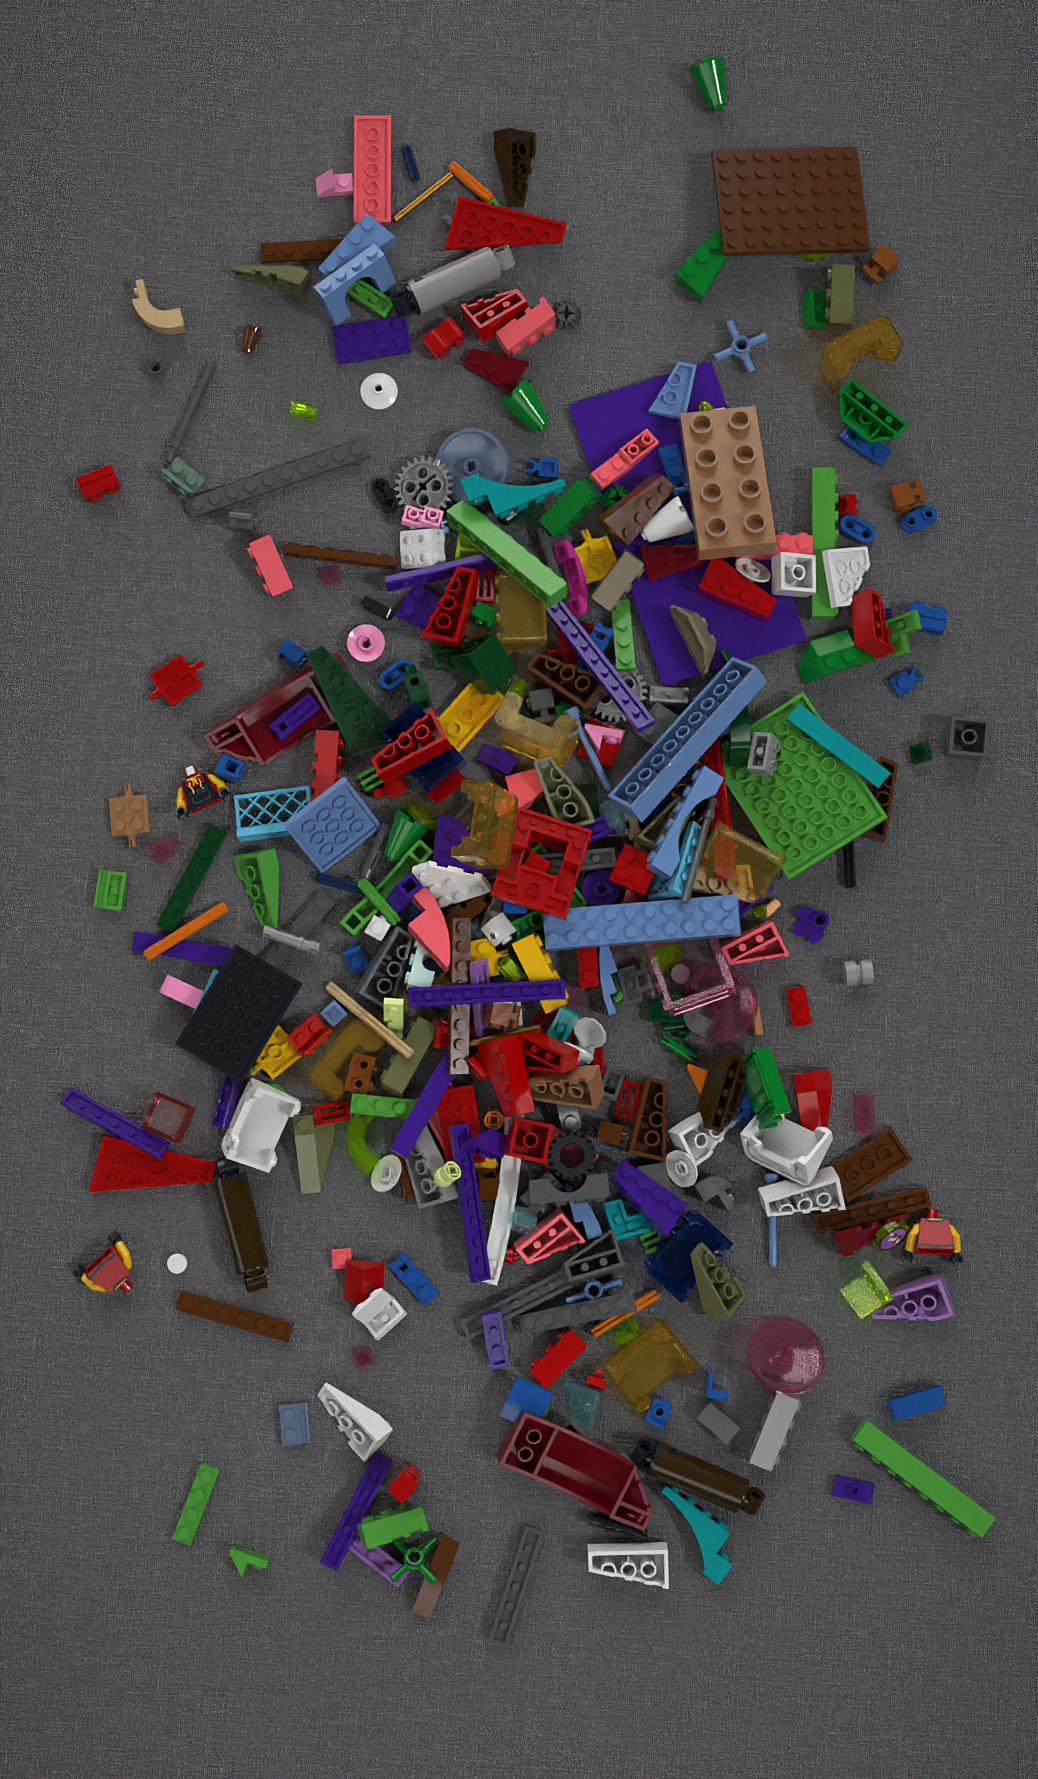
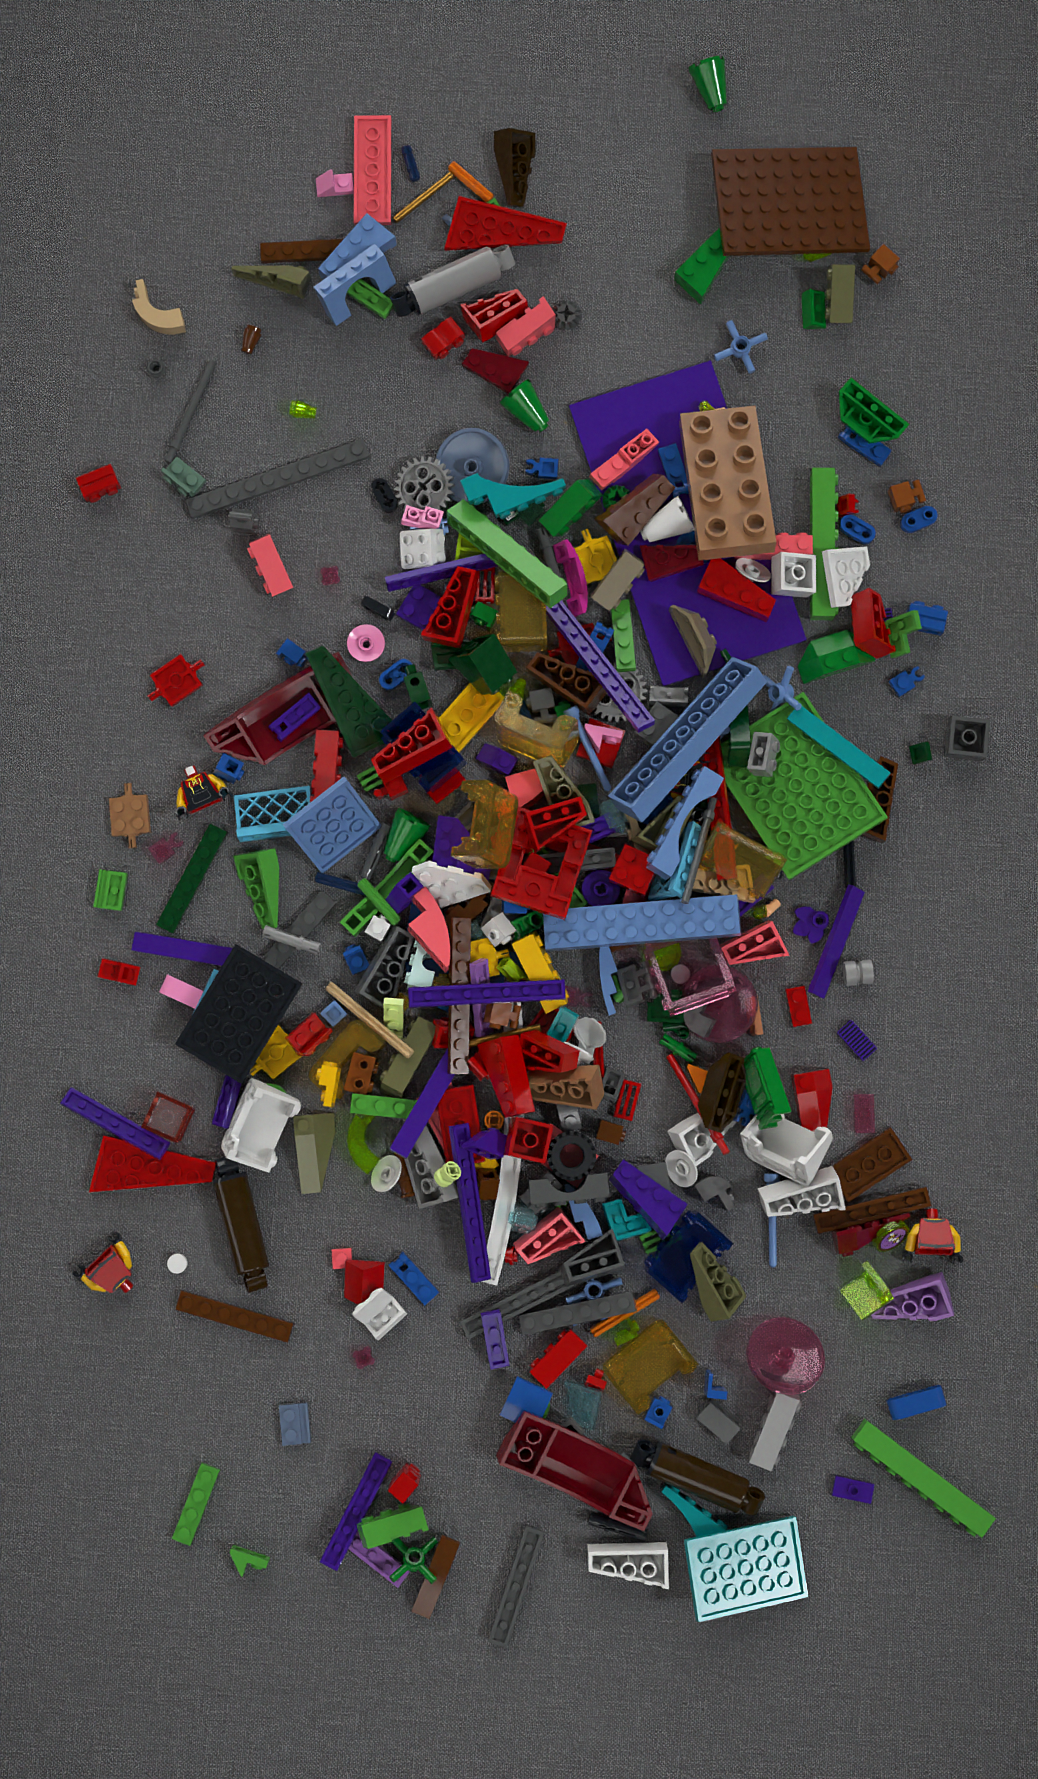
(118, 972): none -> red slope
(185, 931): orange axle -> none
(317, 1115): red tile -> none
(329, 1077): none -> yellow plate
(332, 555): reddish brown plate -> none
(362, 1425): white wedge -> none
(371, 340): dark purple plate -> none
(383, 398): white dish -> none
(422, 816): clear neon green tile -> none
(552, 821): none -> red wedge
(587, 967): red brick -> none
(648, 1126): reddish brown wedge -> none
(676, 392): medium blue wing -> none
(716, 1137): none -> red bar
(745, 1568): none -> plate
(782, 691): none -> medium blue bar
(836, 941): none -> dark purple tile
(856, 1040): none -> tile
(873, 337): clear yellow windscreen -> none

